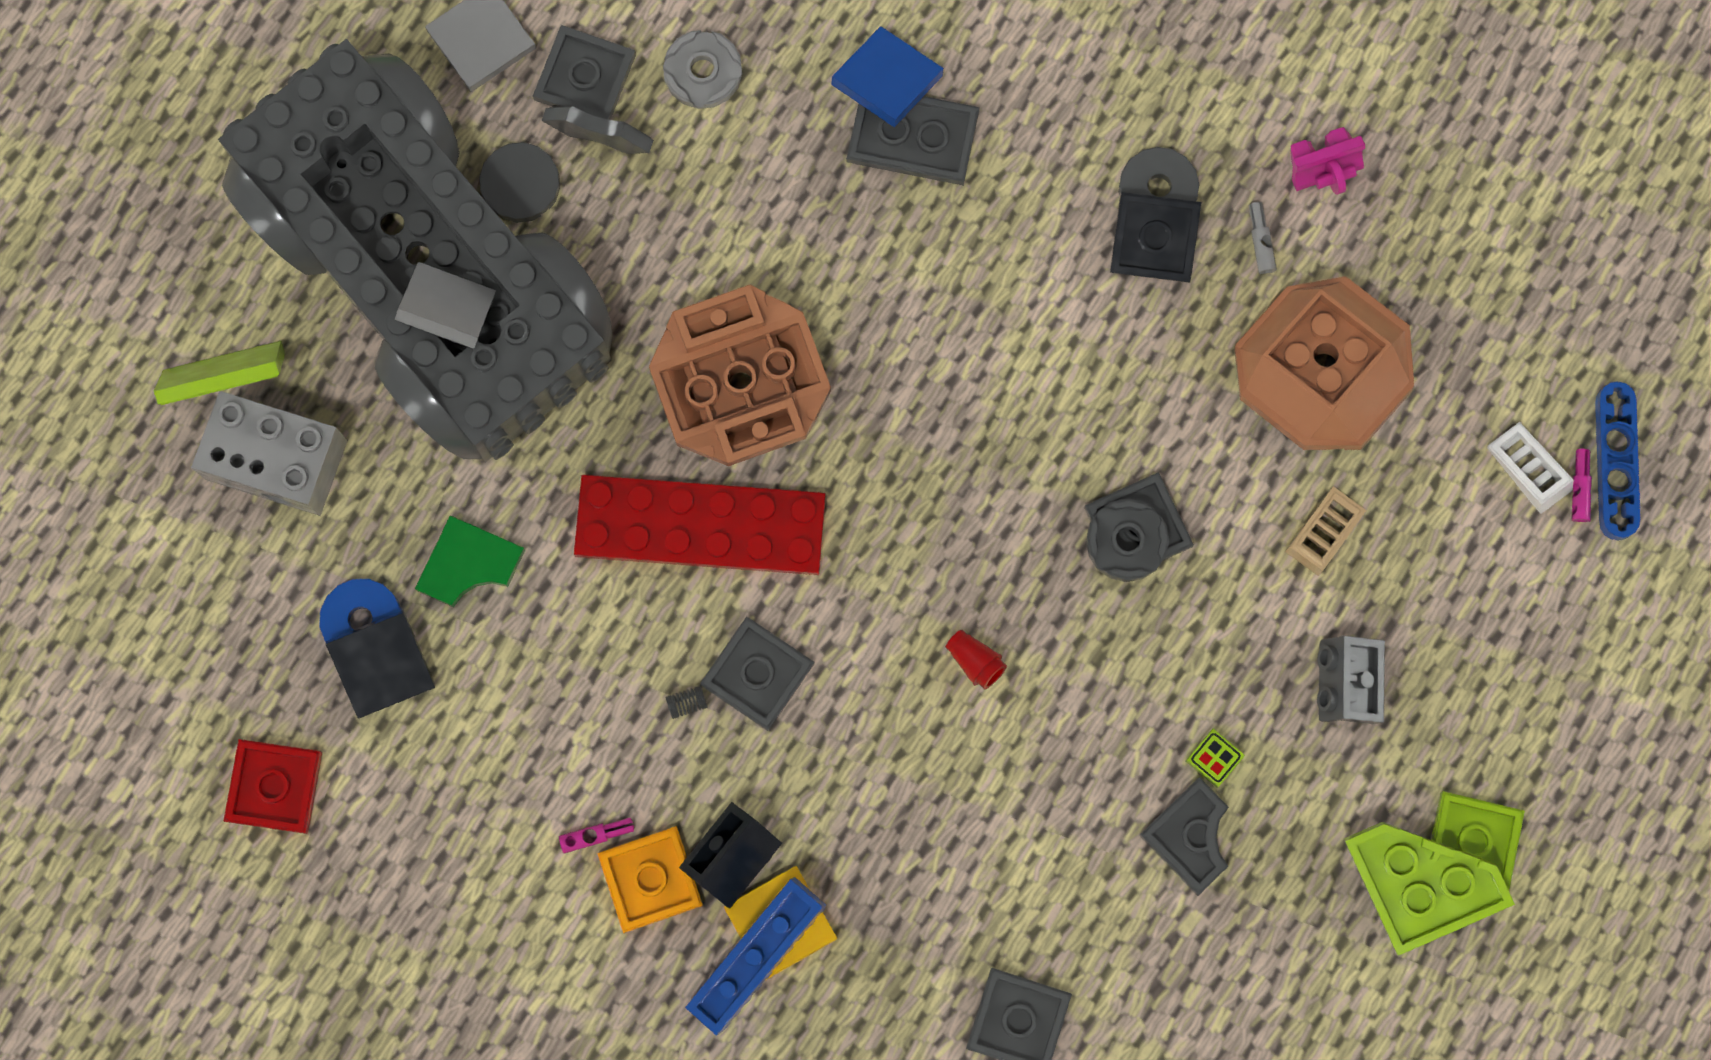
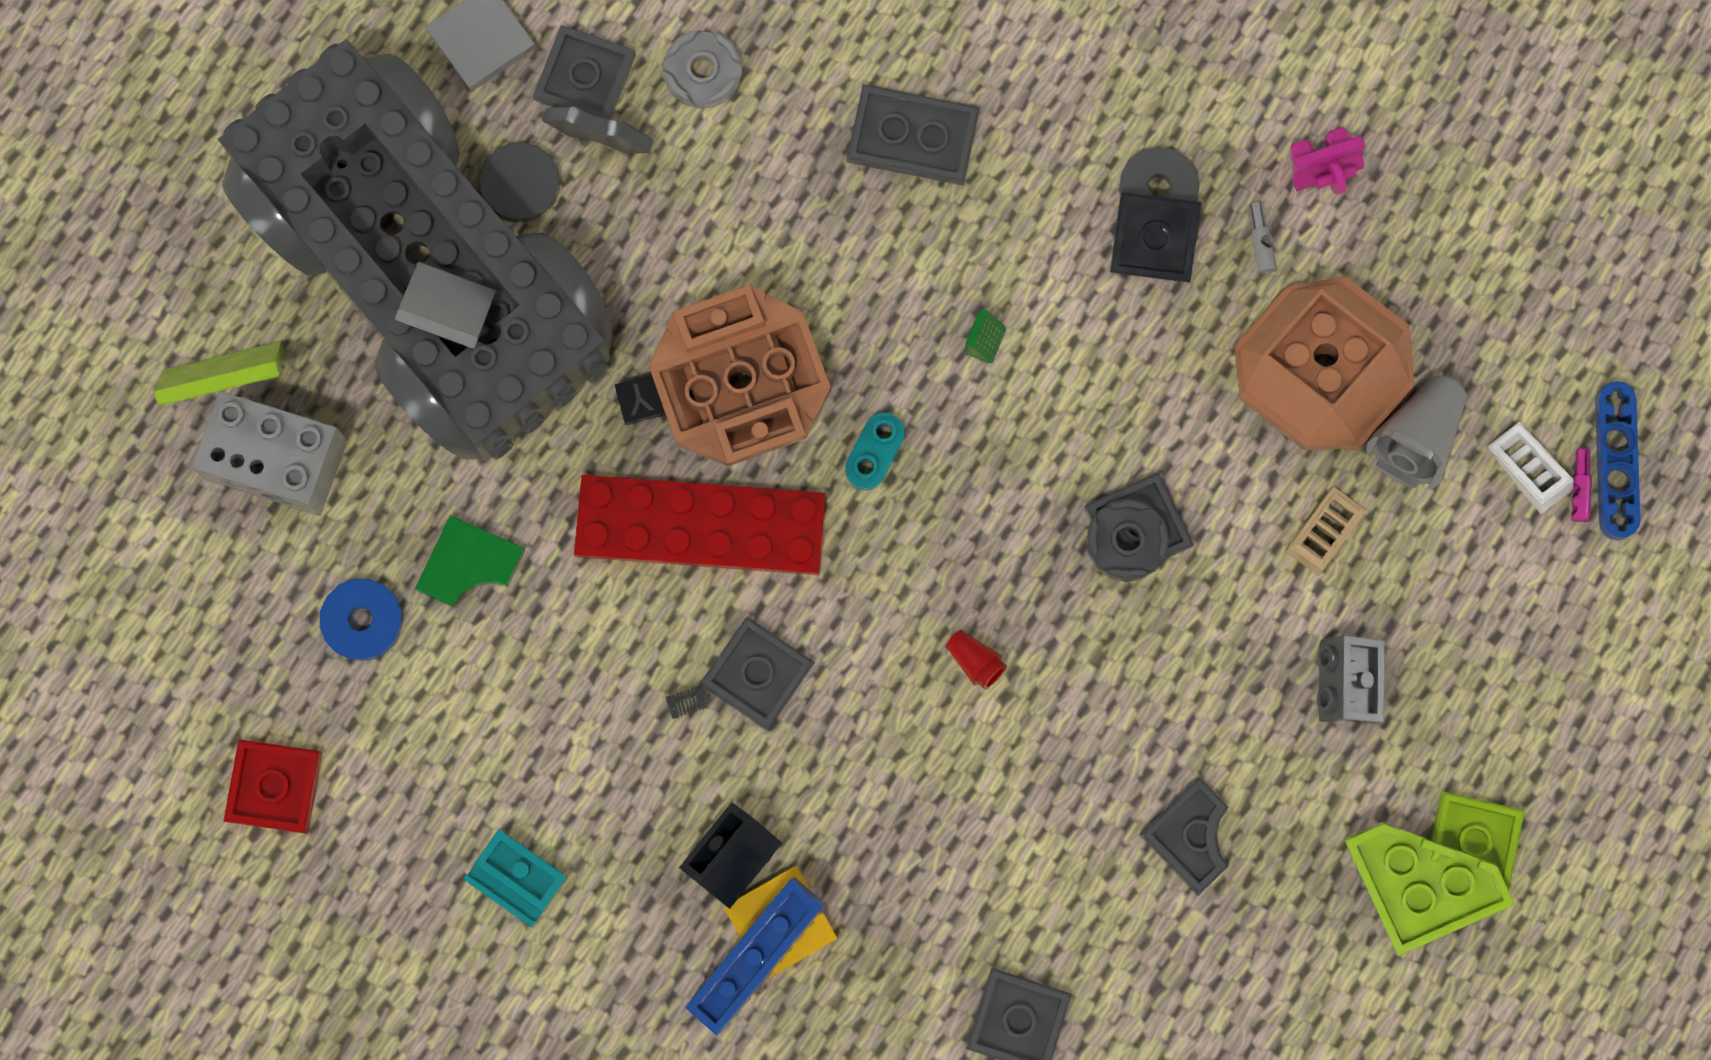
(380, 664): black tile -> none
(515, 878): none -> teal plate
(575, 840): dark pink pin -> none
(639, 400): none -> black tile
(648, 880): light orange tile -> none
(875, 451): none -> teal plate
(887, 76): blue tile -> none
(984, 337): none -> green slope
(1215, 758): lime tile -> none
(1420, 435): none -> light grey cone

